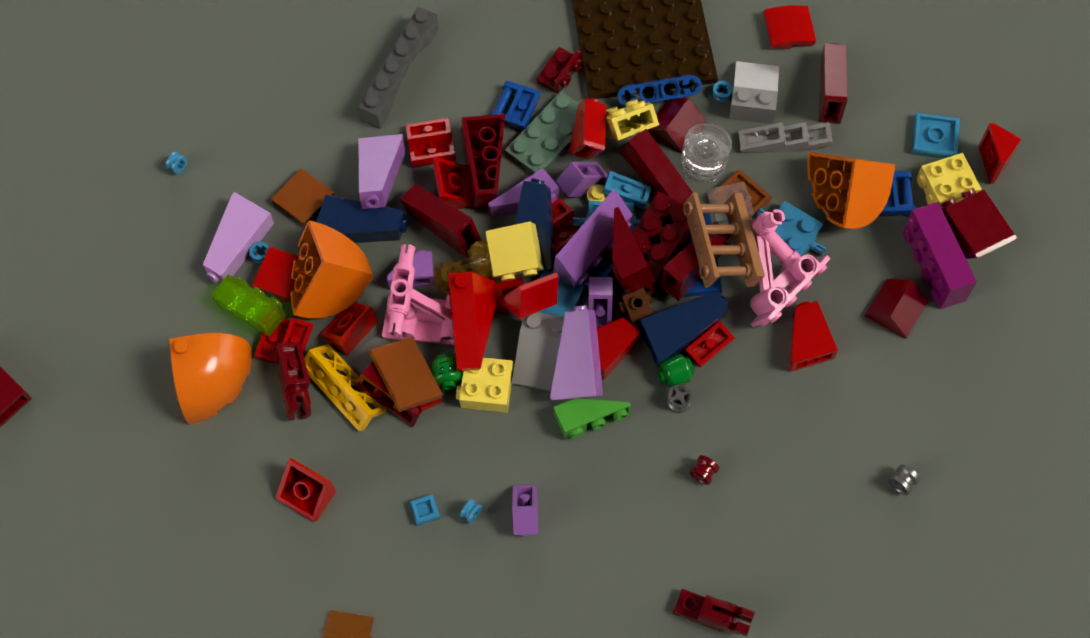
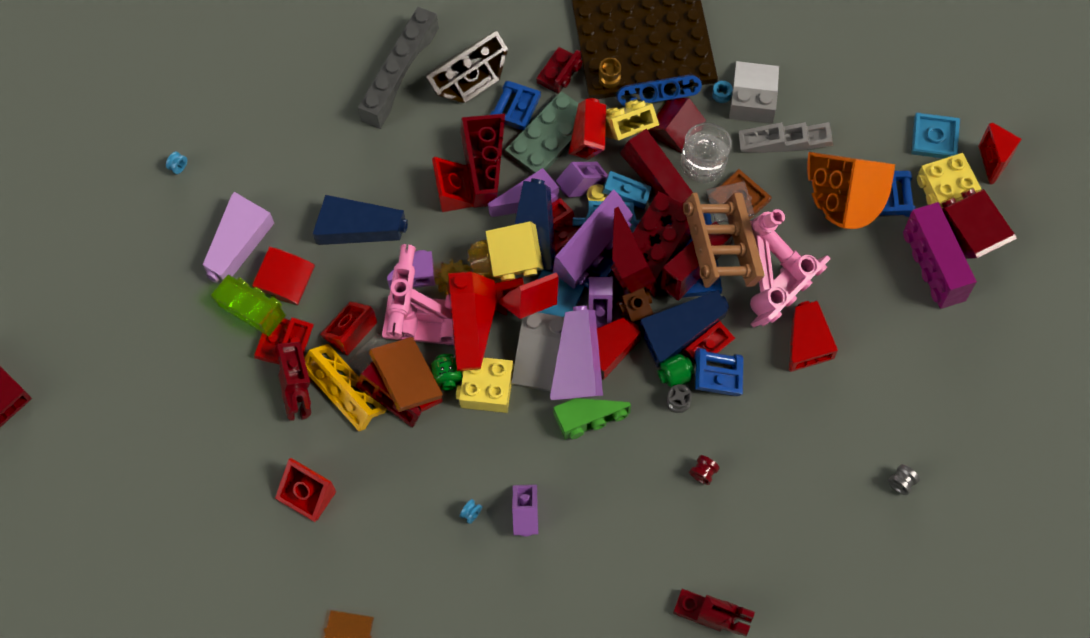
(208, 372): orange brick -> none
(262, 246): dark azure bush -> none
(302, 197): dark orange tile -> none
(328, 273): orange brick -> none
(378, 168): medium lavender slope -> none
(425, 509): dark azure tile -> none
(430, 140): red slope -> none
(441, 218): dark red slope -> none
(470, 70): none -> dark brown wedge
(609, 72): none -> pearl gold wheel
(716, 378): none -> blue plate
(789, 26): red slope -> none
(798, 230): dark azure plate -> none
(833, 83): slope -> none
(897, 306): dark red slope -> none

